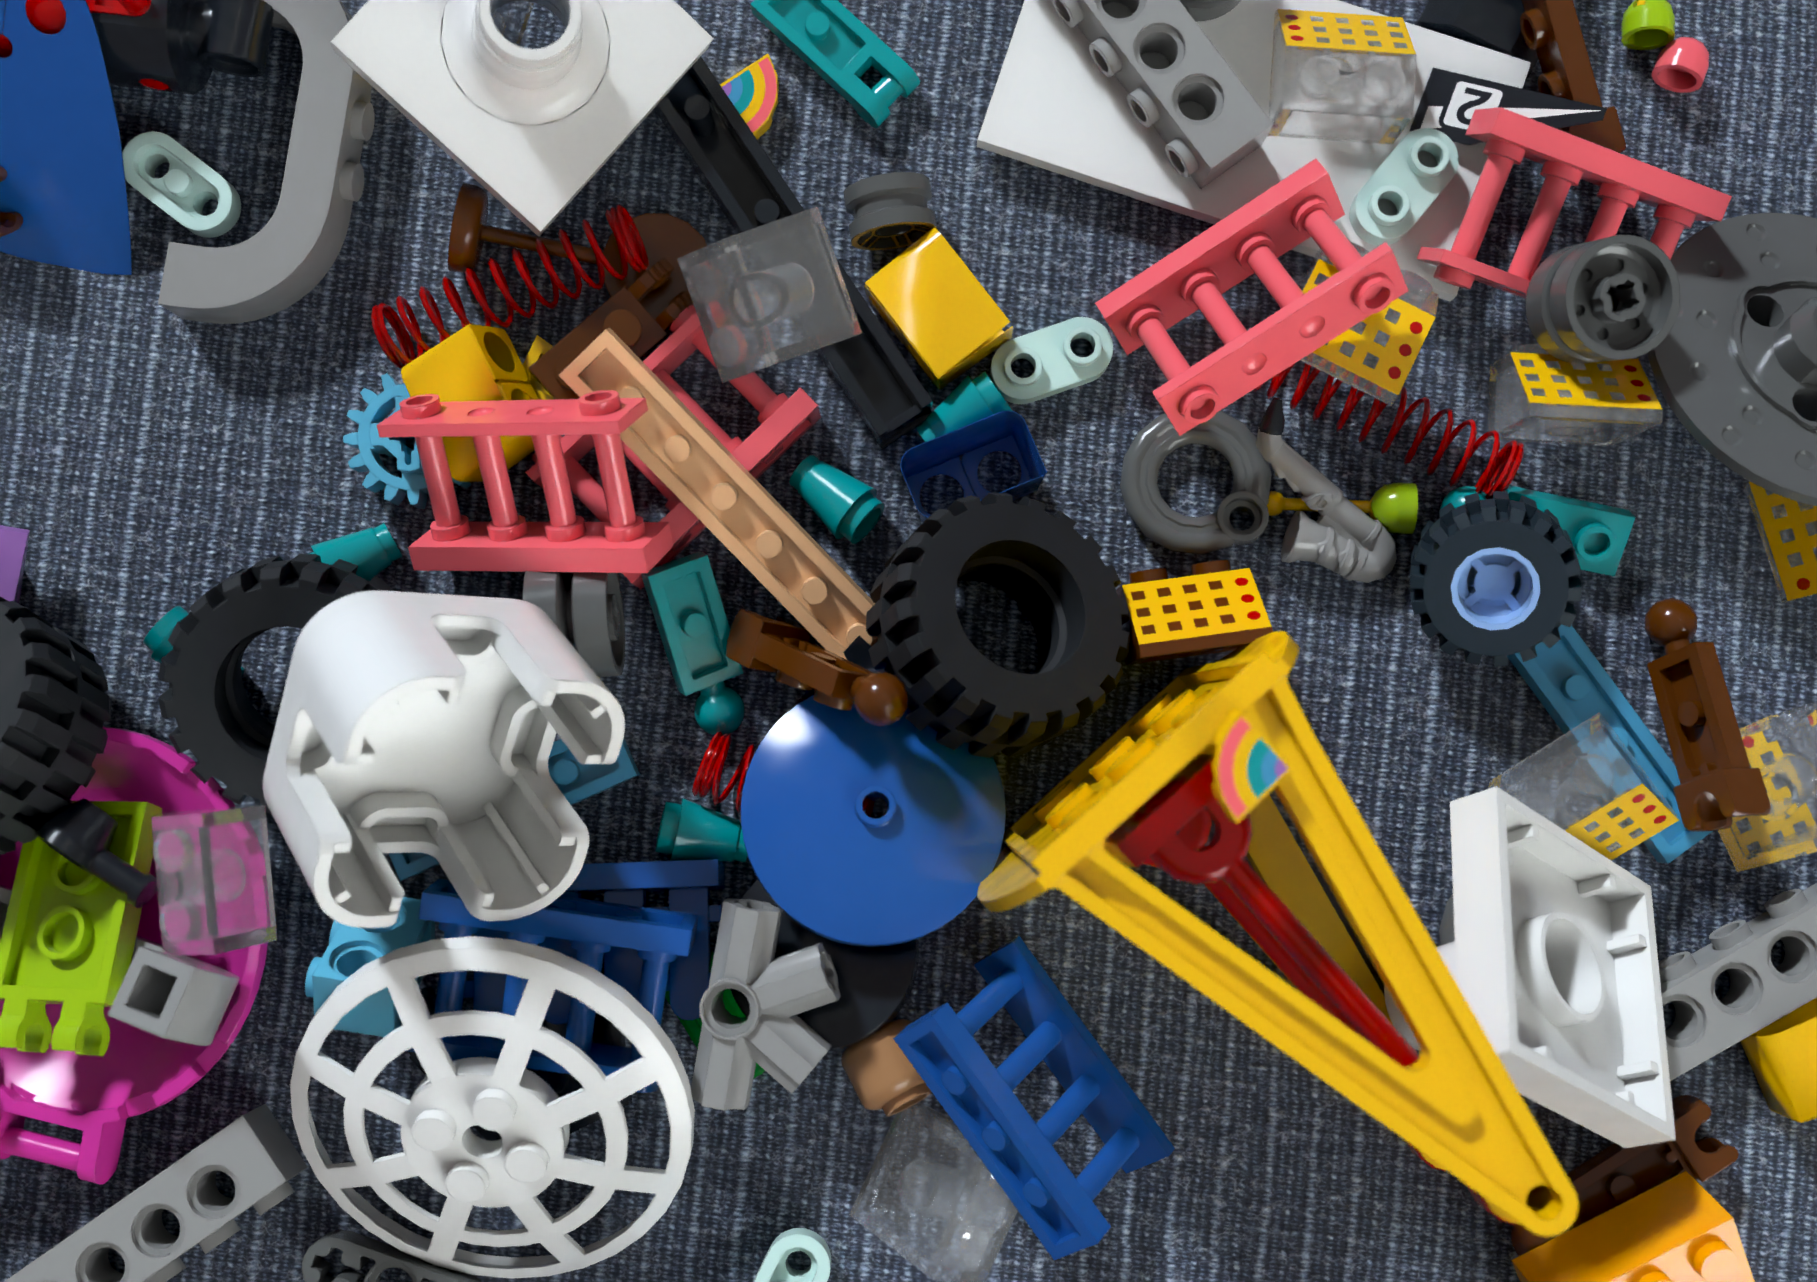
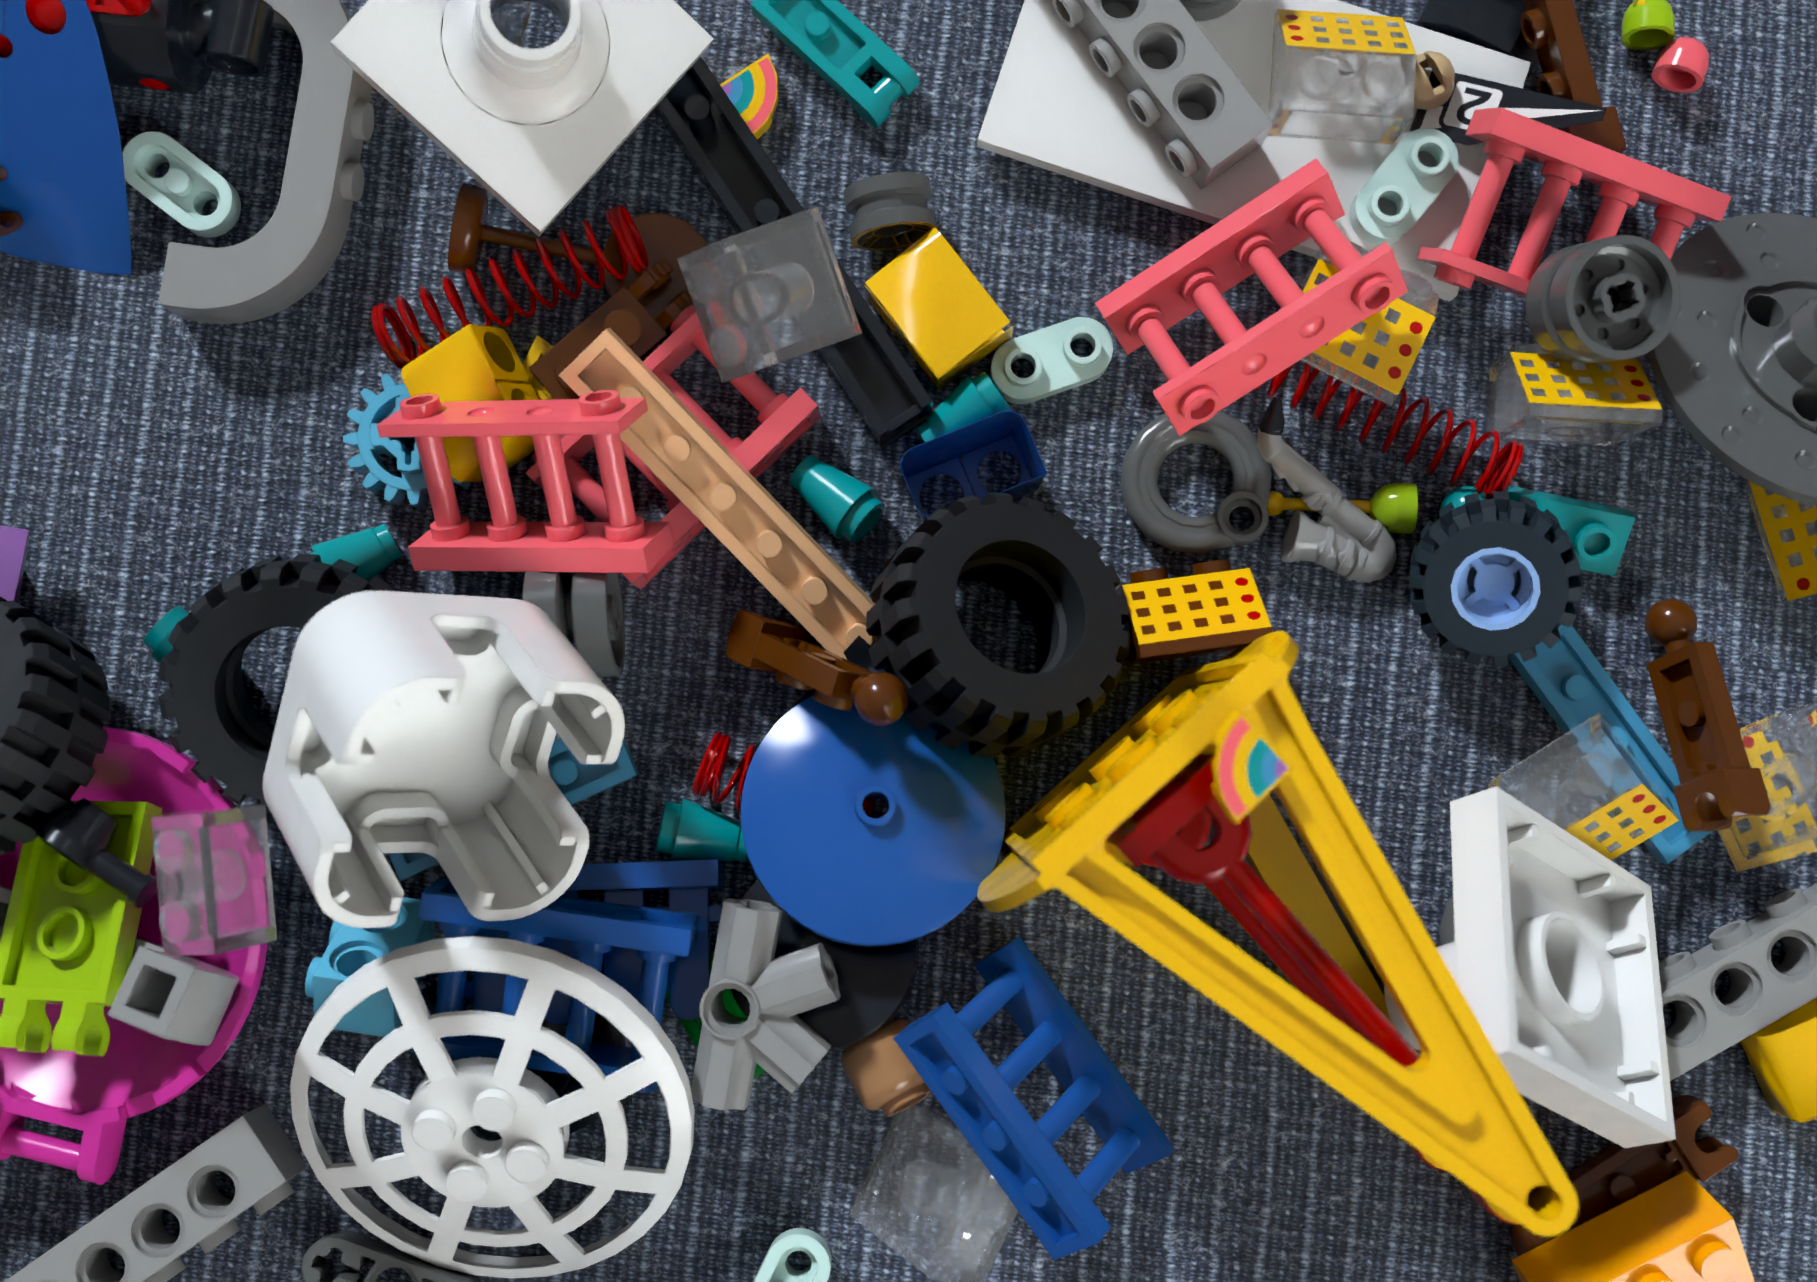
(696, 638): teal plate -> none
(1424, 95): none -> tan hinge

